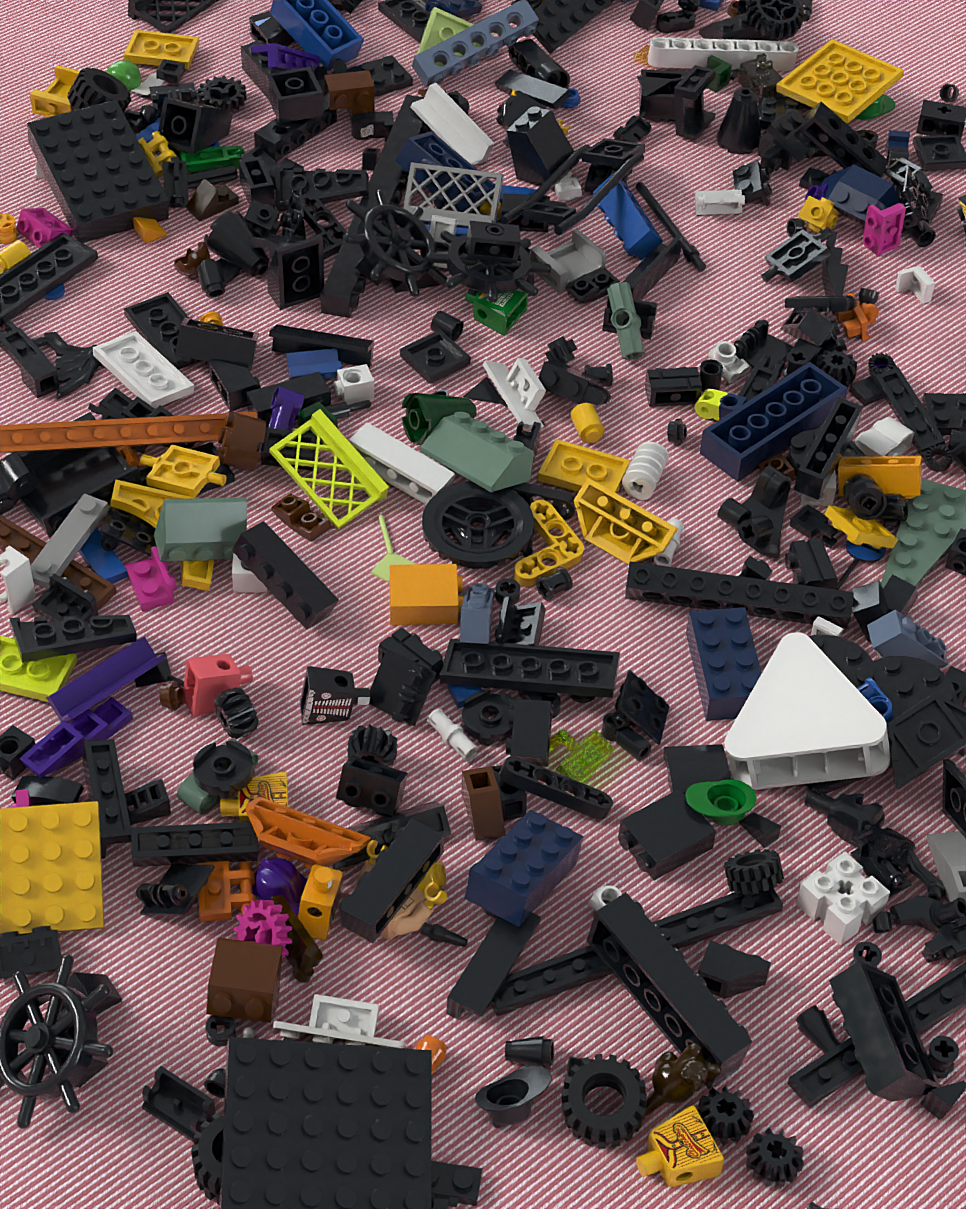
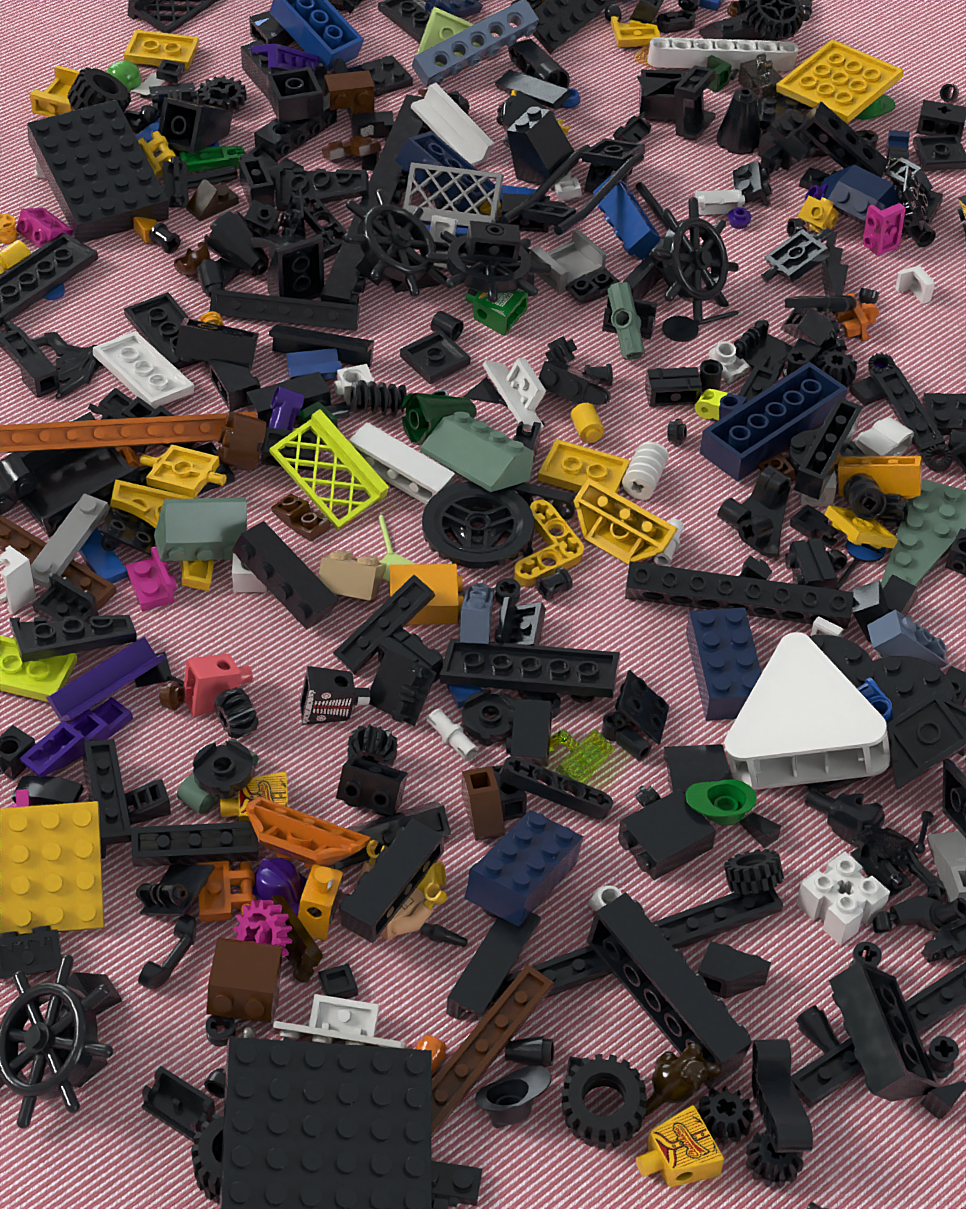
(155, 975): none -> black bar
(162, 236): none -> black bush
(285, 309): none -> black plate
(338, 982): none -> black tile
(351, 575): none -> tan slope
(356, 146): none -> reddish brown plate
(377, 396): none -> black piece
(383, 623): none -> black plate
(486, 1042): none -> reddish brown plate
(613, 10): none -> black hinge
(634, 33): none -> yellow wing
(646, 796): none -> black plate
(685, 329): none -> black piece
(686, 262): none -> black piece
(739, 218): none -> dark purple plate
(778, 1098): none -> black beam
(837, 559): none -> black hinge
(927, 818): none -> black hinge

